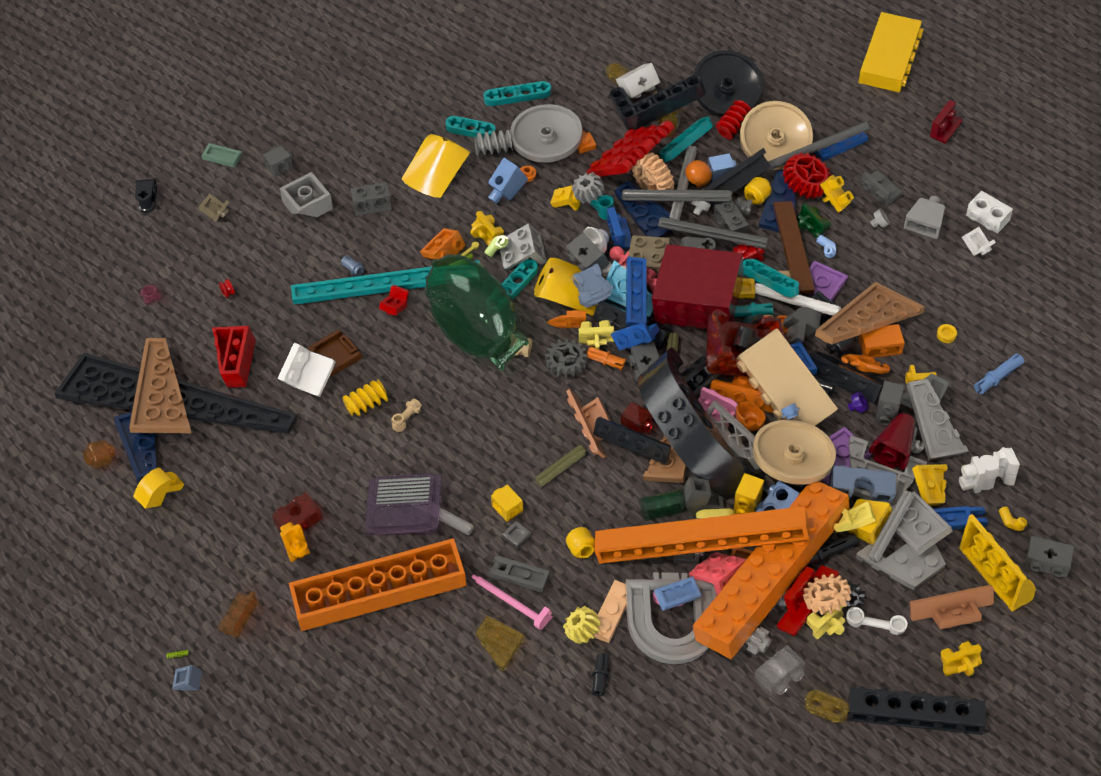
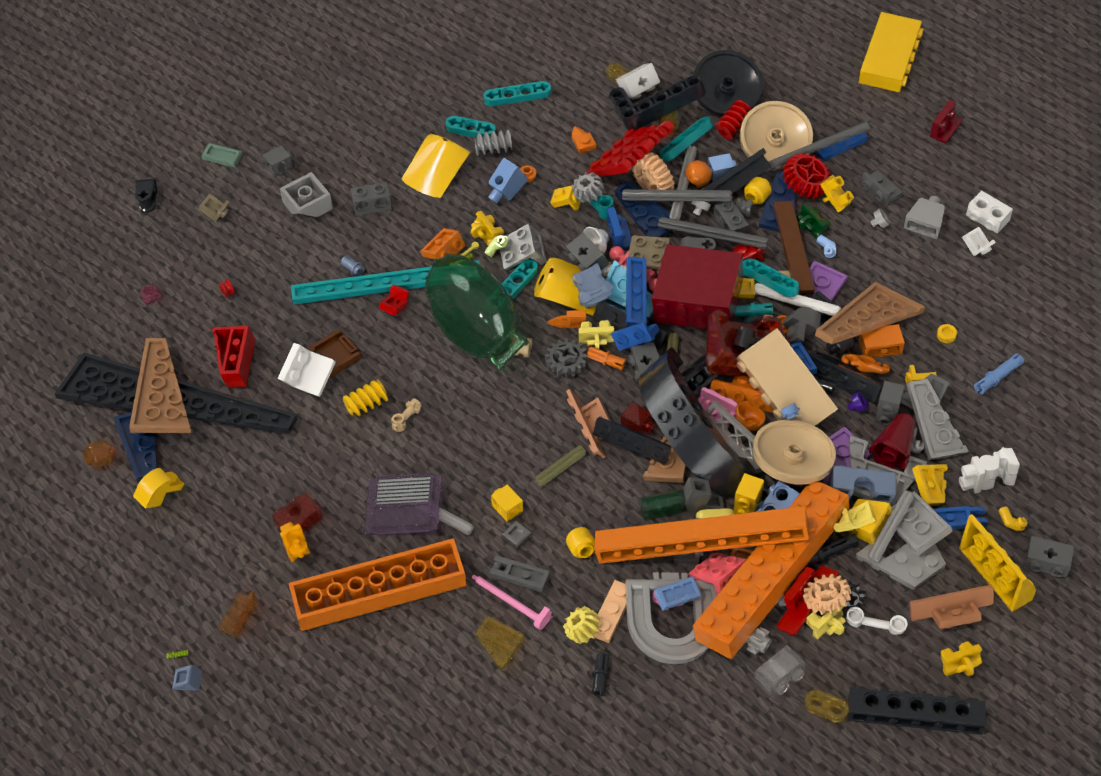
(546, 133): light grey dish -> none

